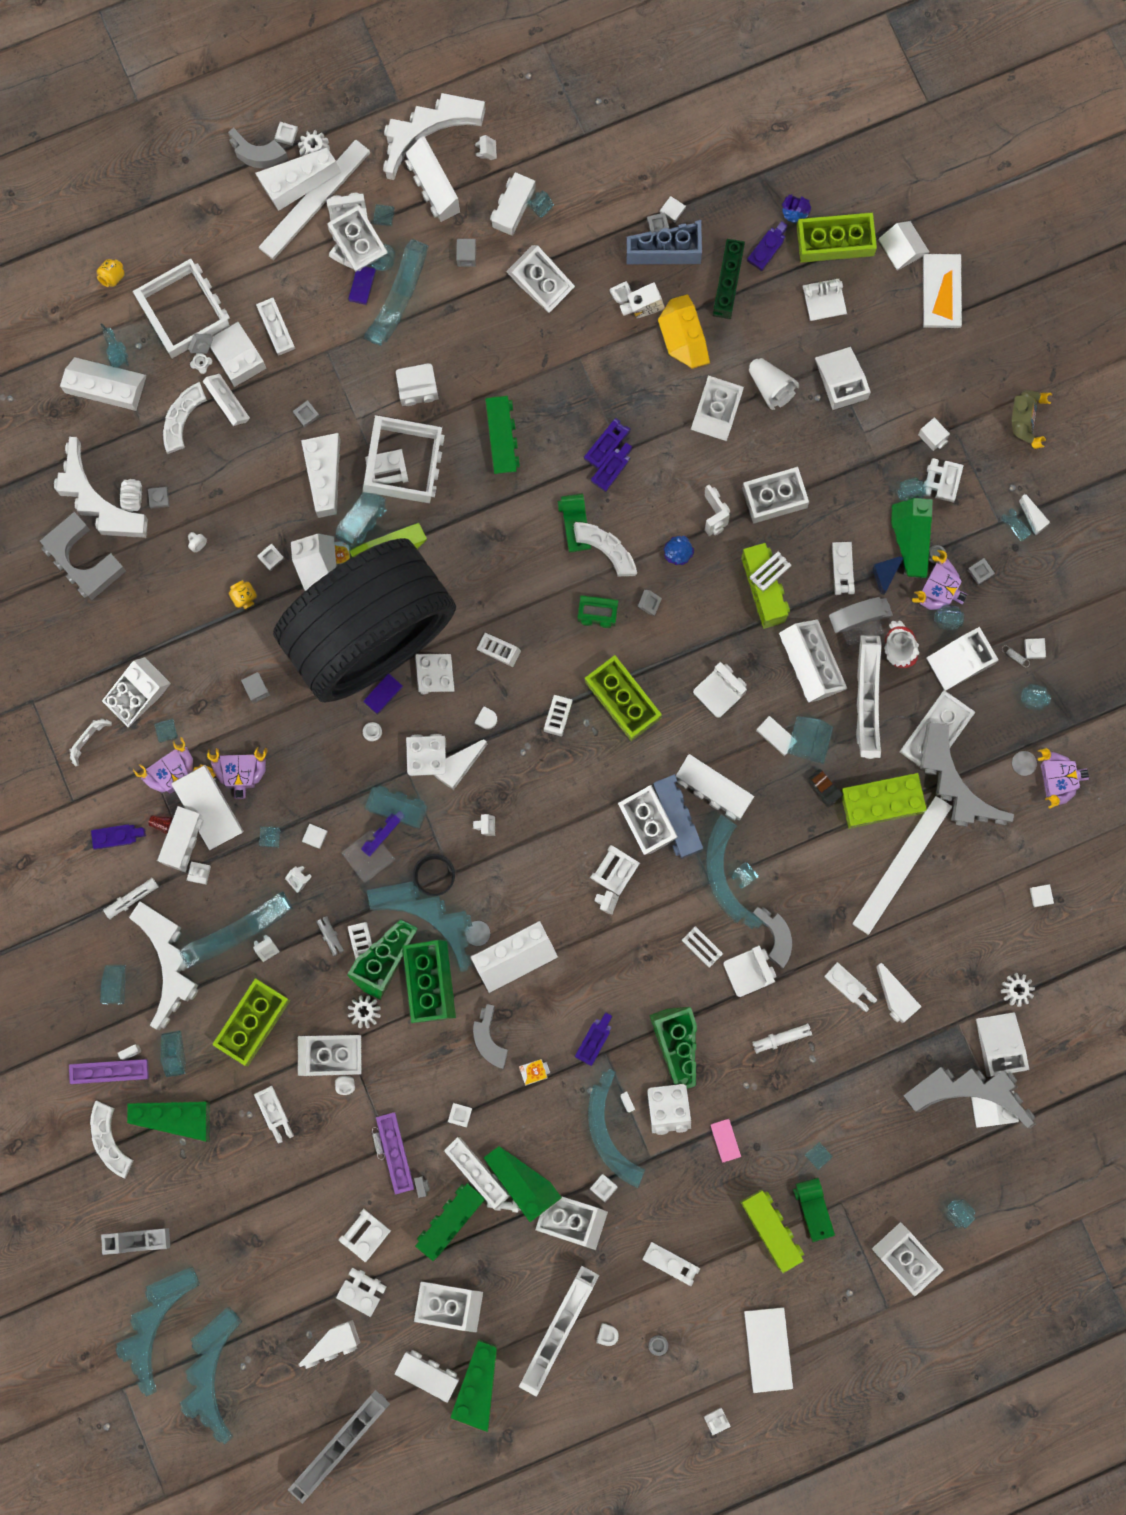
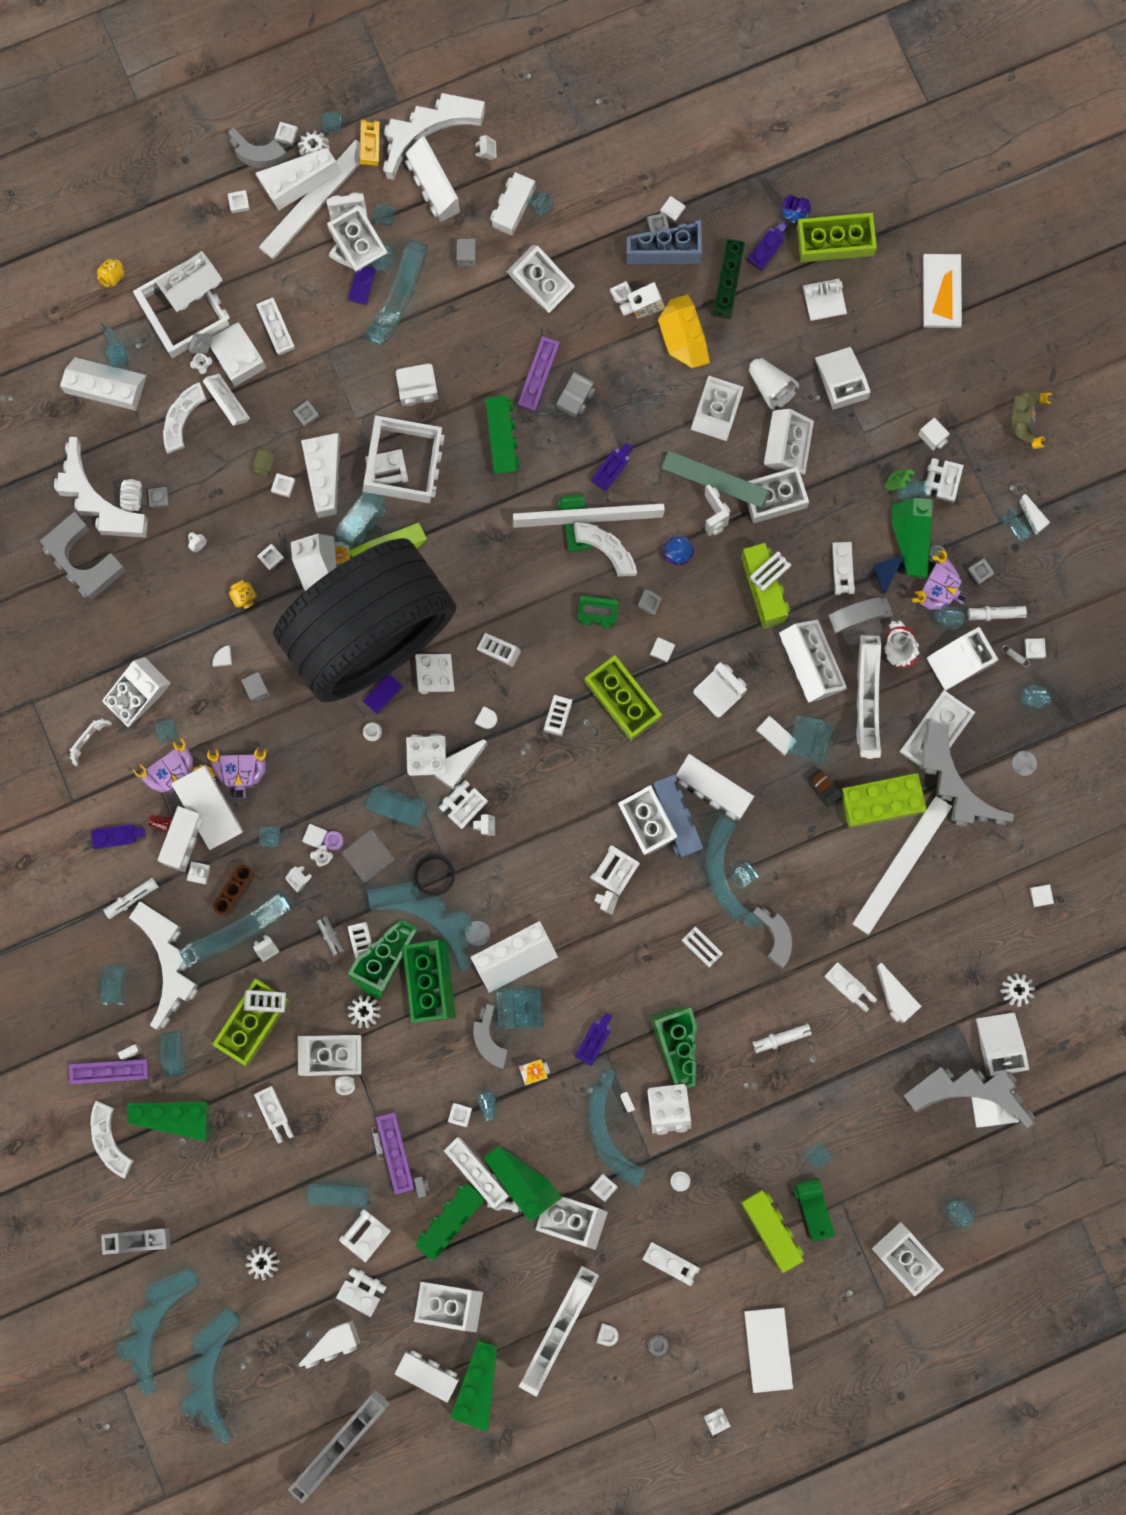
(189, 281): none -> white slope
(223, 657): none -> white tile
(234, 880): none -> reddish brown beam
(238, 201): none -> white plate
(247, 1001): none -> white slope
(263, 462): none -> olive brick
(267, 1268): none -> white gear
(283, 485): none -> white plate
(320, 861): none -> white plate
(332, 122): none -> clear light blue tile
(333, 840): none -> lavender tile
(338, 1195): none -> clear light blue brick
(369, 143): none -> yellow plate
(381, 834): dark purple hinge -> none
(467, 808): none -> white plate
(487, 1104): none -> clear light blue cone
(519, 1009): none -> clear light blue slope
(538, 374): none -> medium lavender plate
(575, 395): none -> light grey brick
(588, 515): none -> white tile
(606, 443): dark purple plate -> none
(662, 650): none -> white tile
(680, 1181): none -> white plate
(720, 480): none -> sand green tile
(725, 1140): bright pink tile -> none
(749, 971): white bracket -> none
(788, 441): none -> white slope
(901, 478): none -> bright green tile
(903, 244): white slope -> none
(996, 613): none -> white pin
(1060, 777): lavender torso -> none

